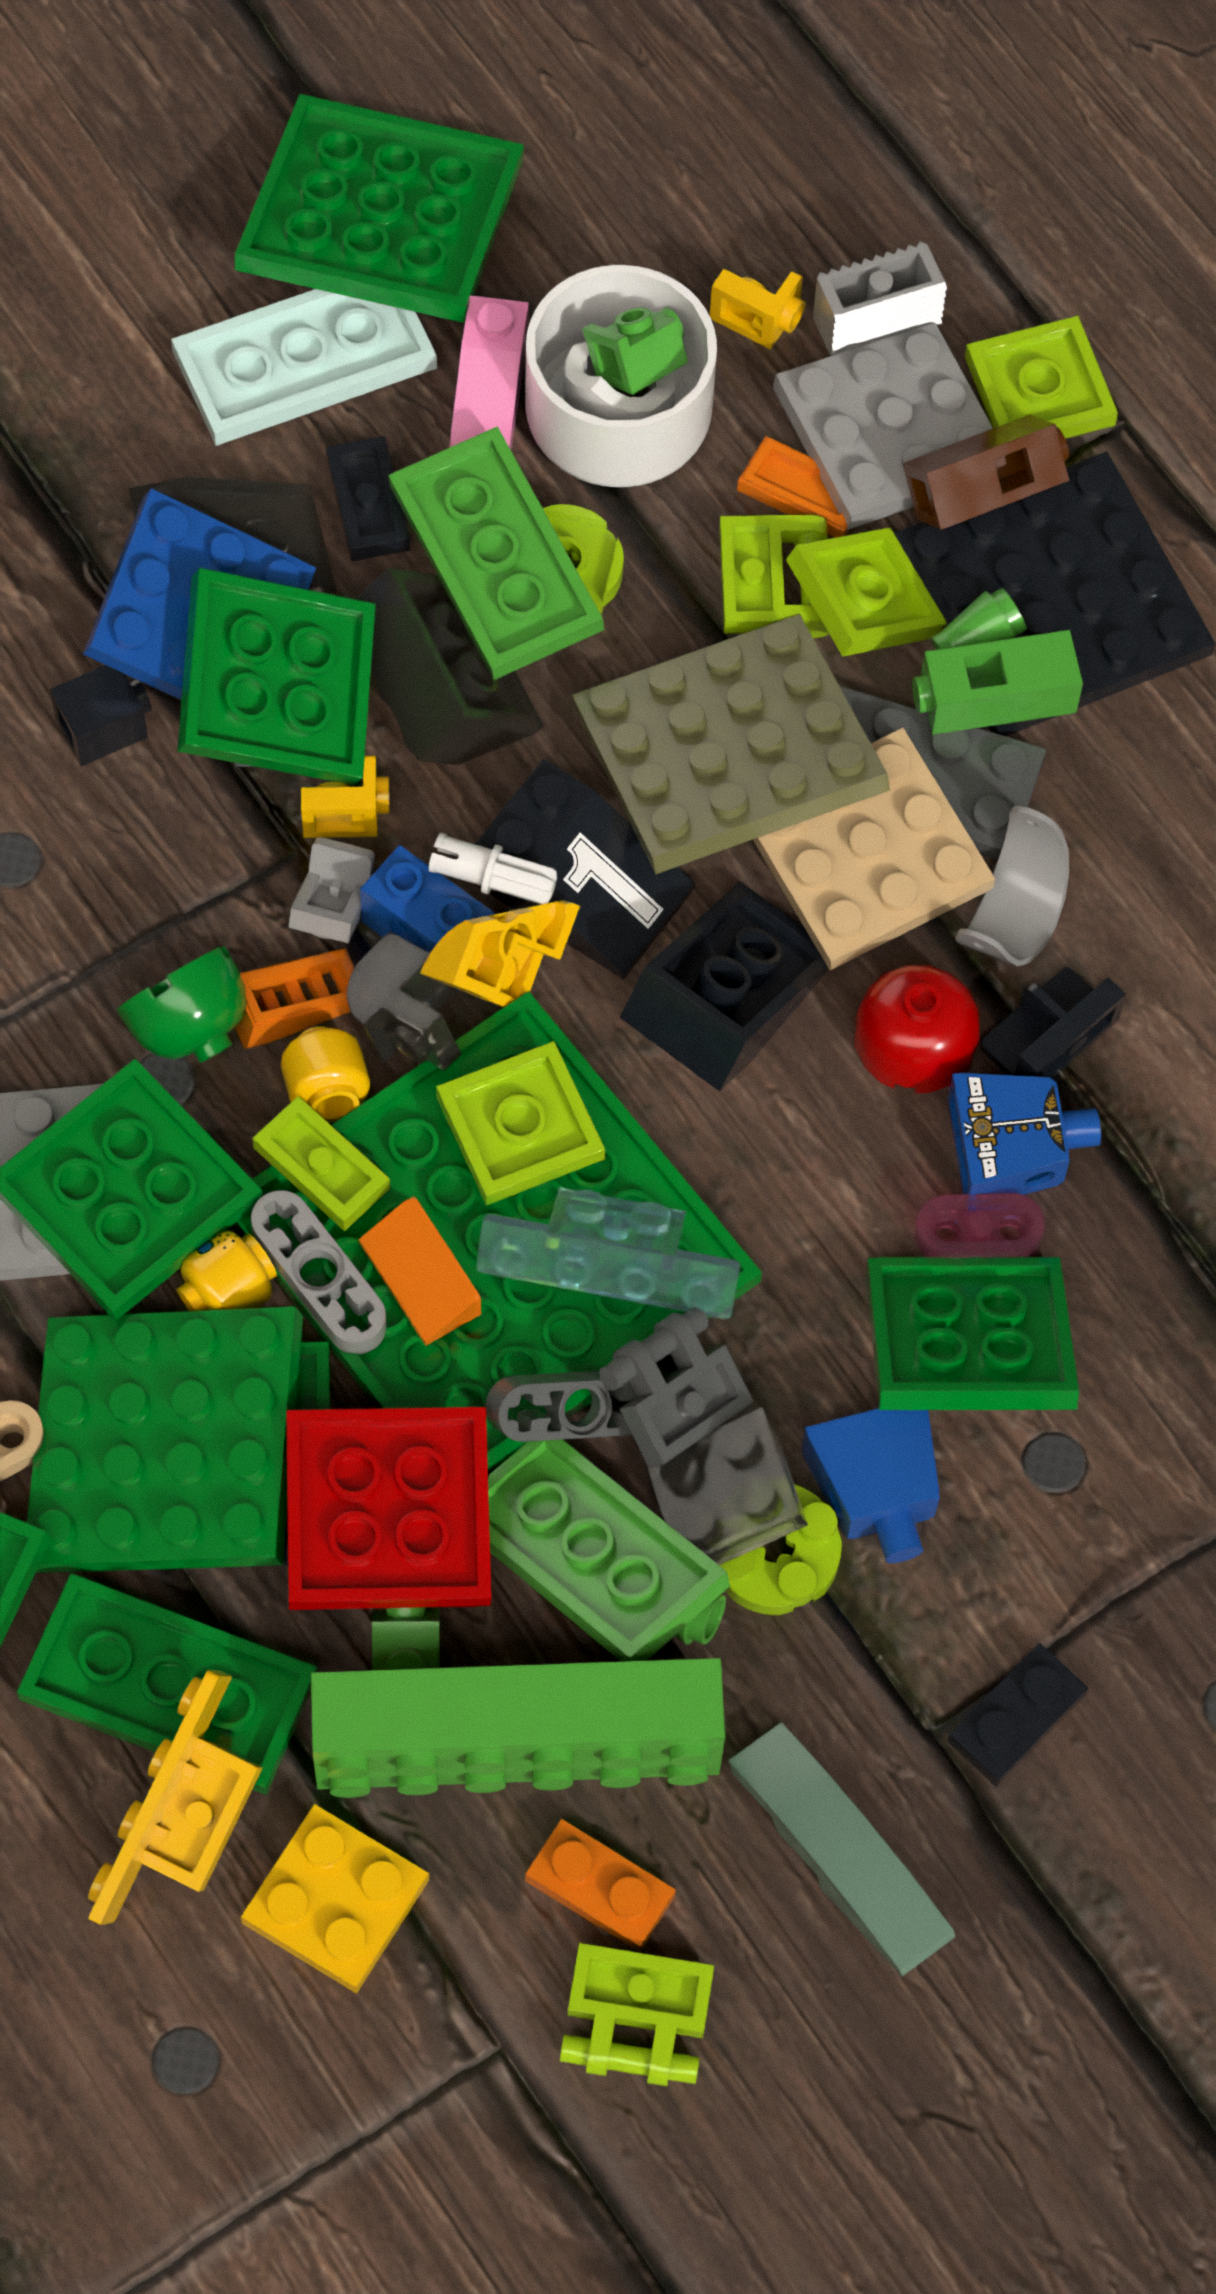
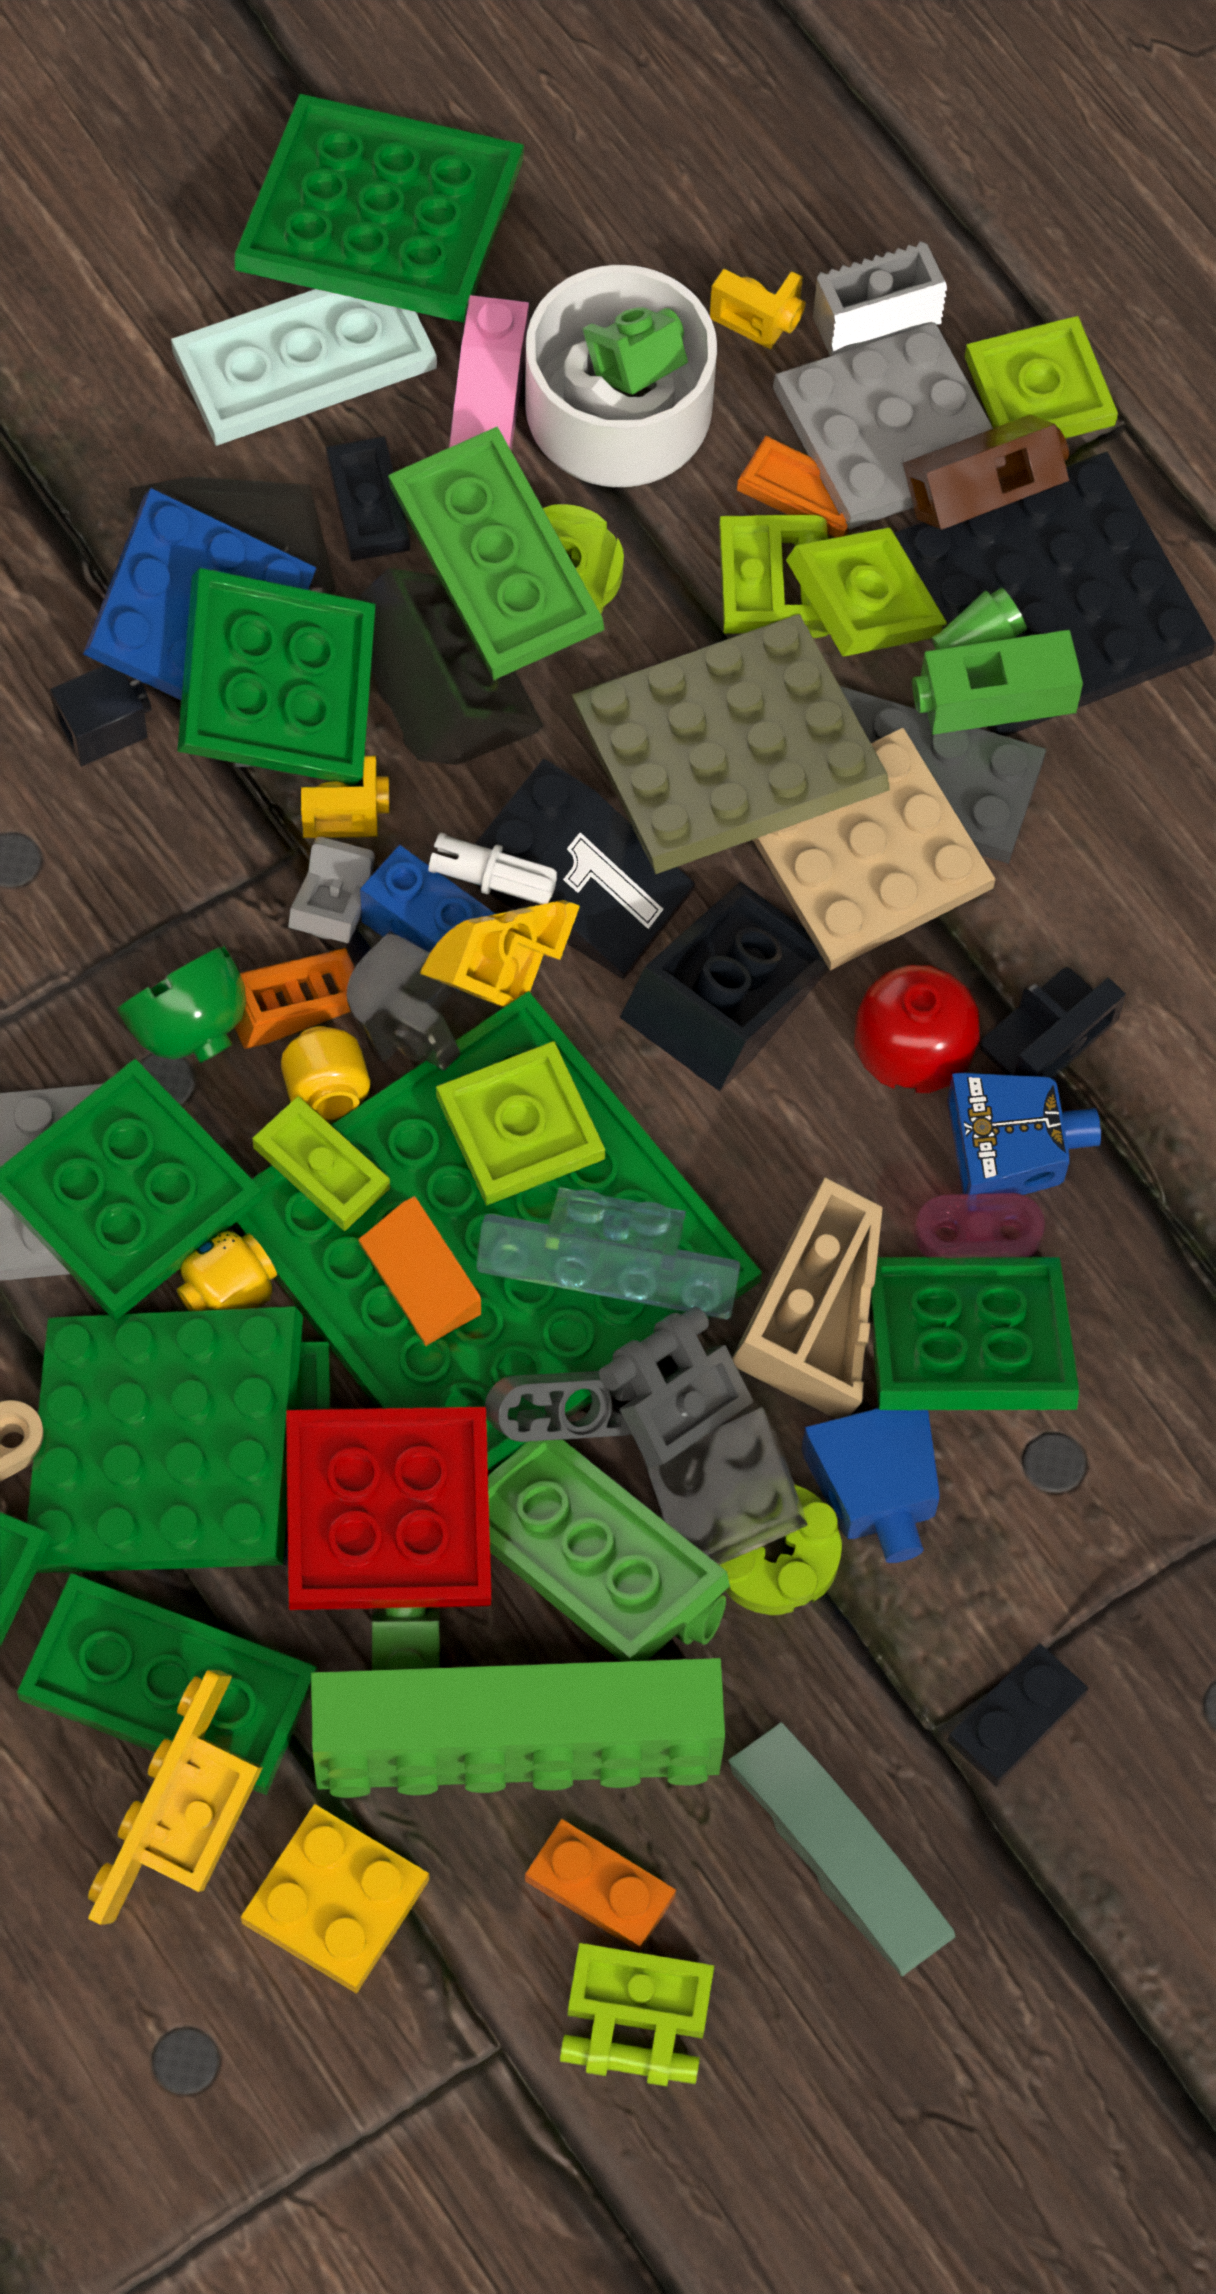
(331, 1318): light grey beam -> none
(816, 1307): none -> tan wedge
(1027, 891): light grey piece -> none

